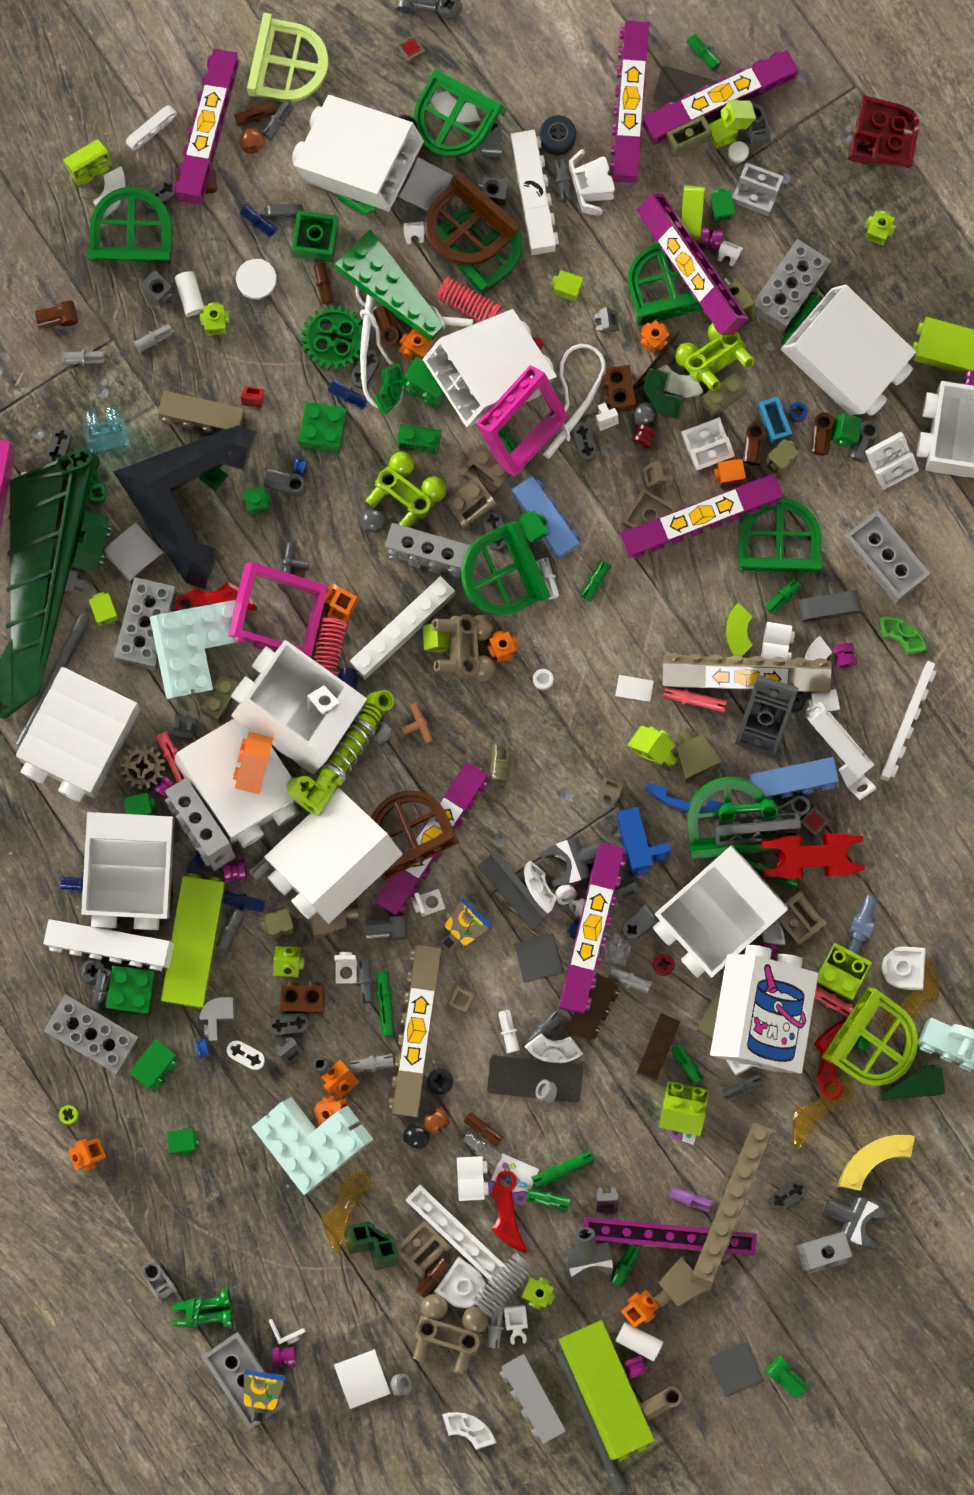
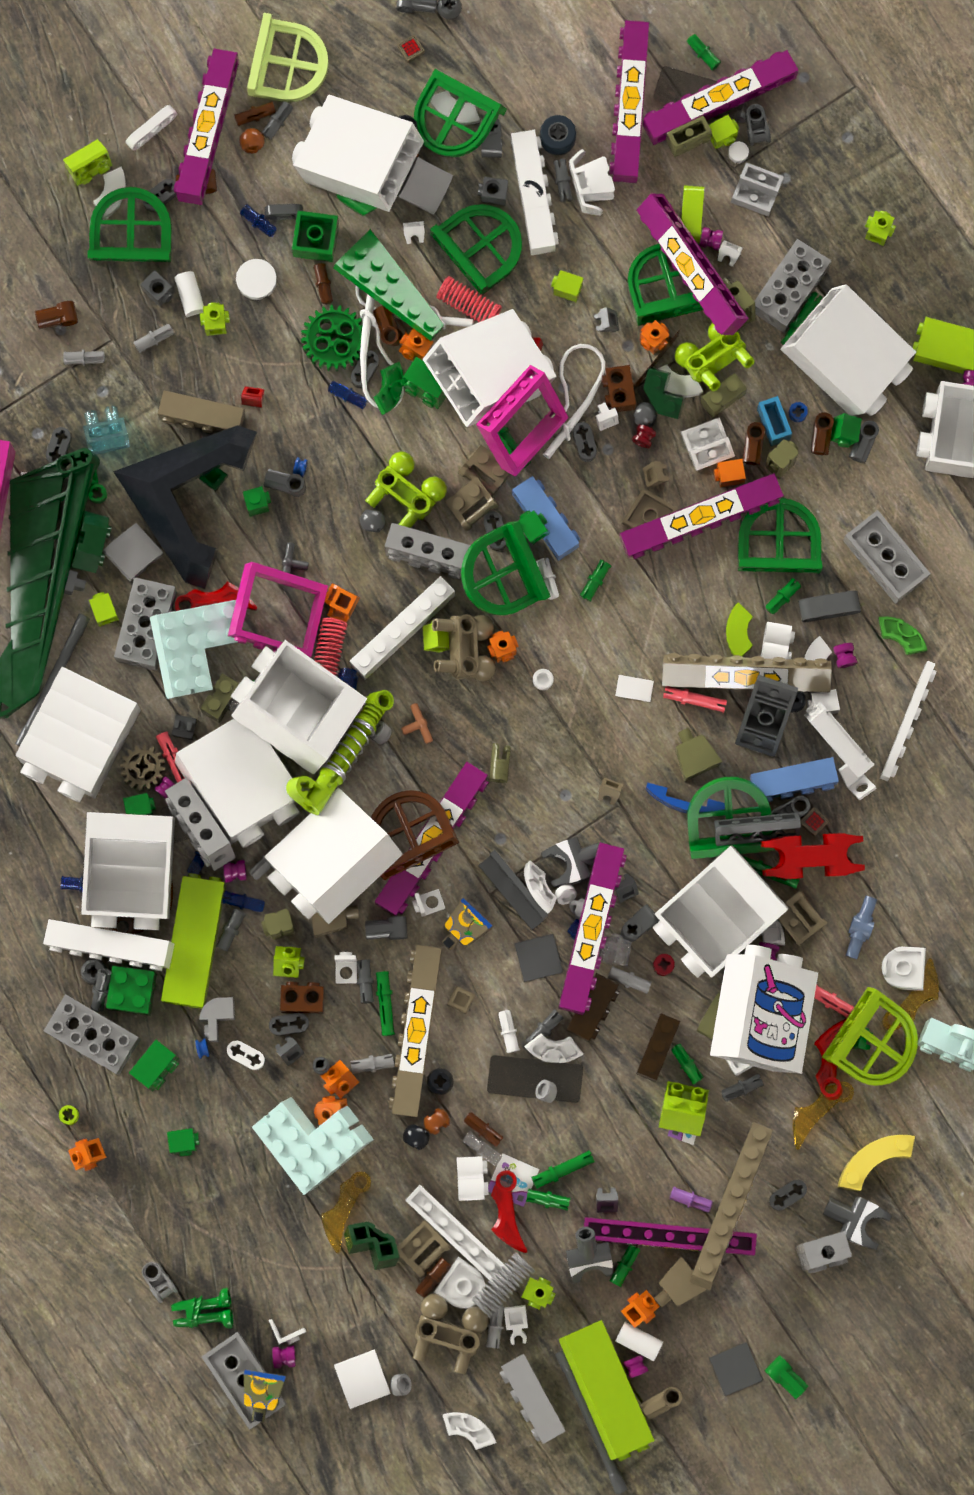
(254, 759): orange brick -> none
(318, 698): white bracket -> none
(322, 427): green brick -> none
(419, 439): green brick -> none
(483, 208): reddish brown window -> none
(635, 843): blue brick -> none
(653, 745): lime brick -> none
(722, 205): green brick -> none
(728, 811): green bar -> none
(738, 114): lime brick -> none
(842, 972): lime slope -> none
(883, 133): dark red slope -> none
(892, 460): white slope -> none
(921, 1084): dark green slope -> none

